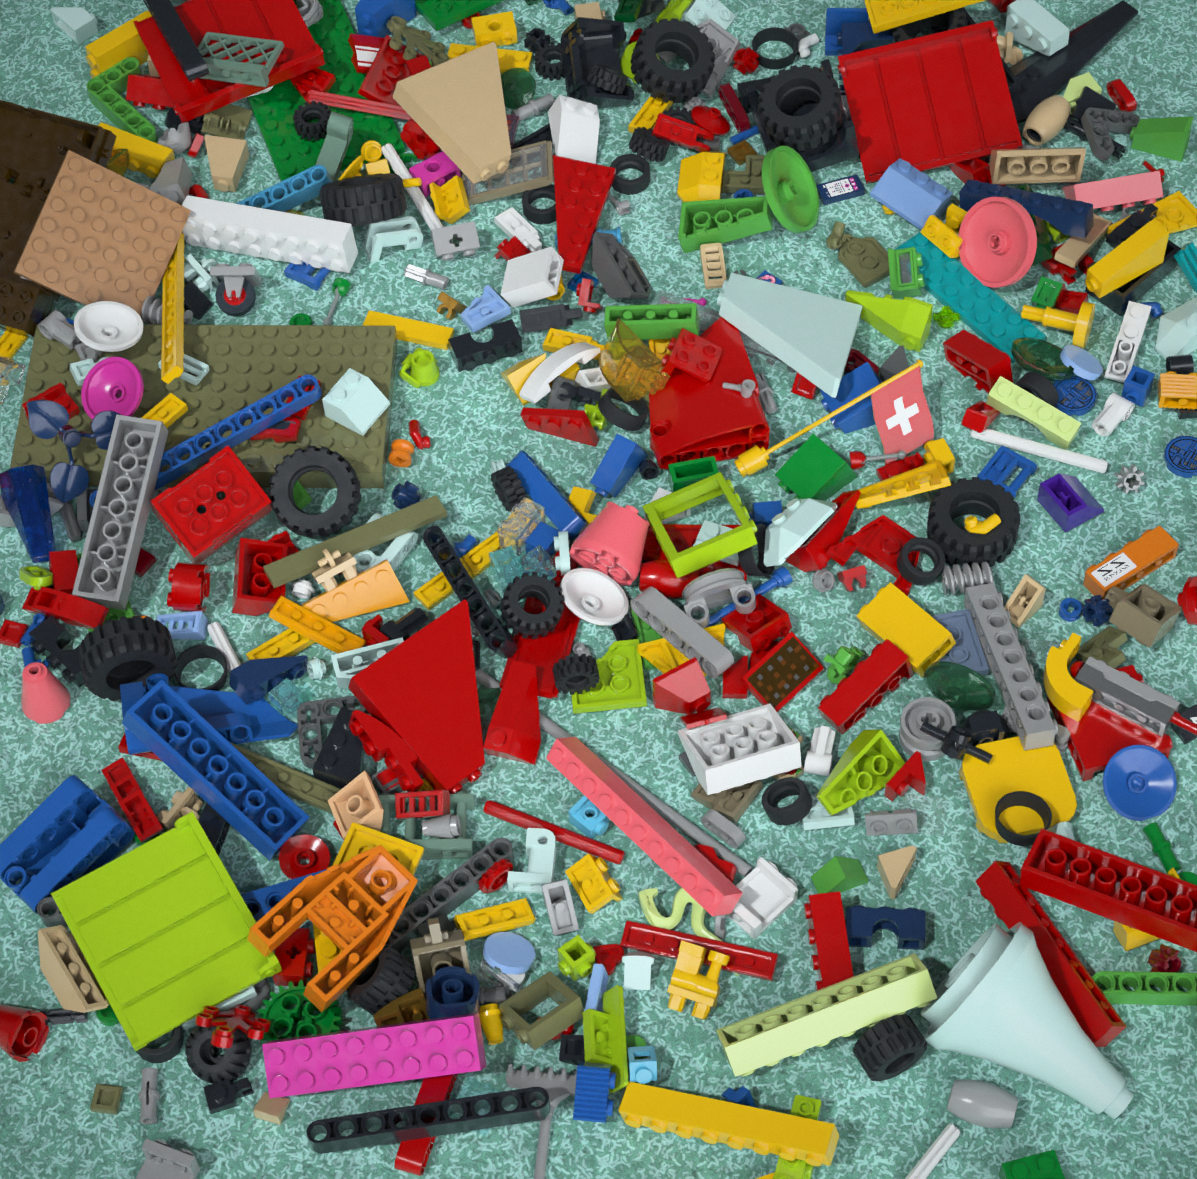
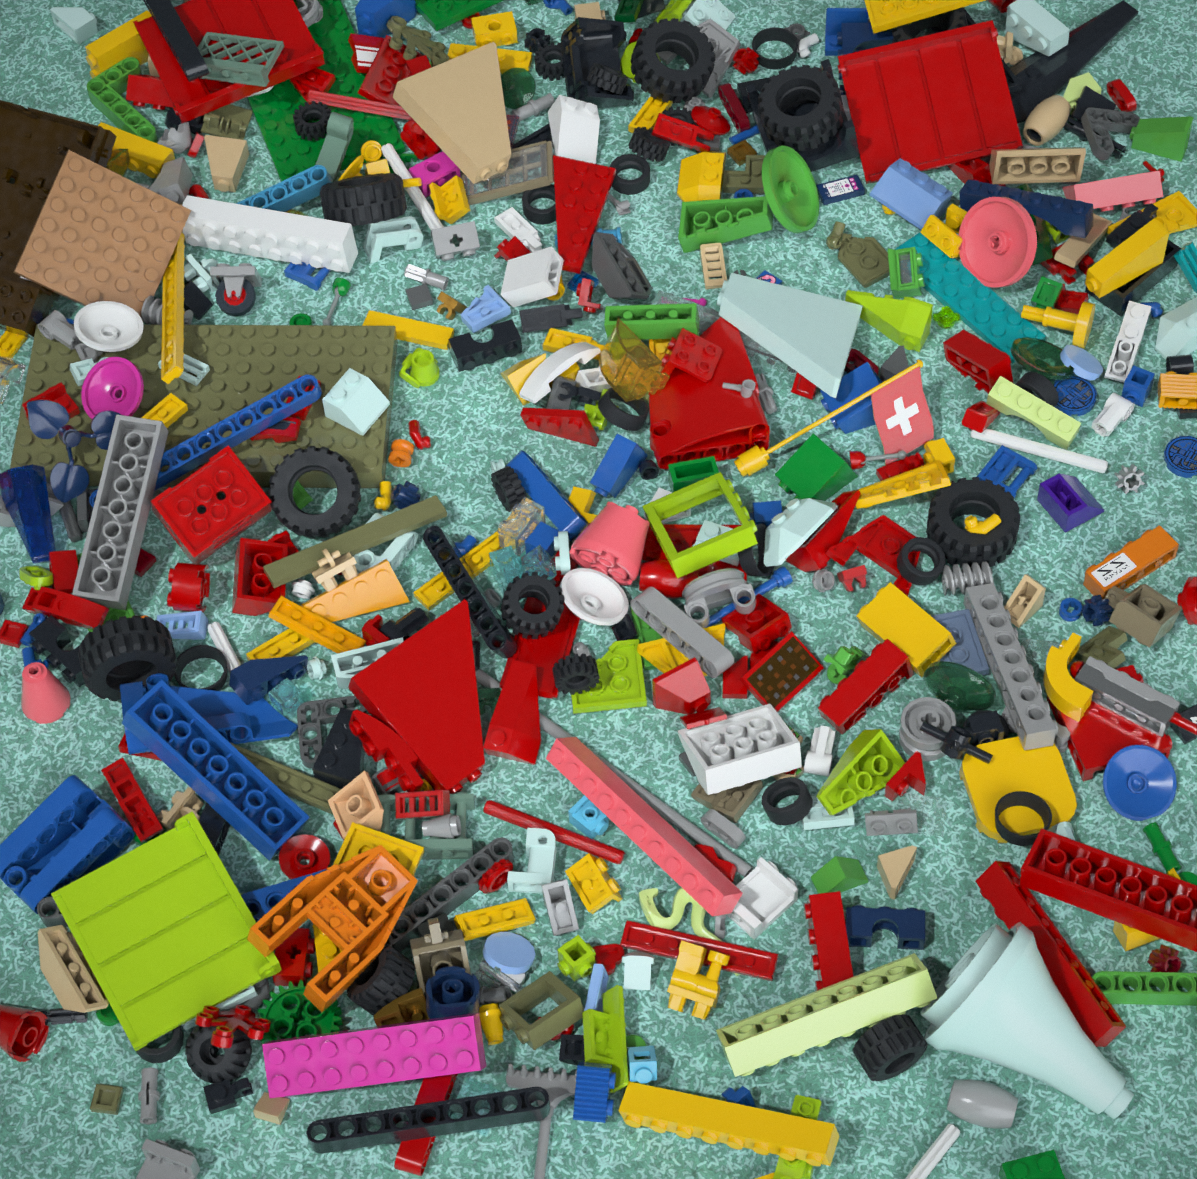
(384, 501): none -> yellow arm
(419, 297): none -> dark grey tile

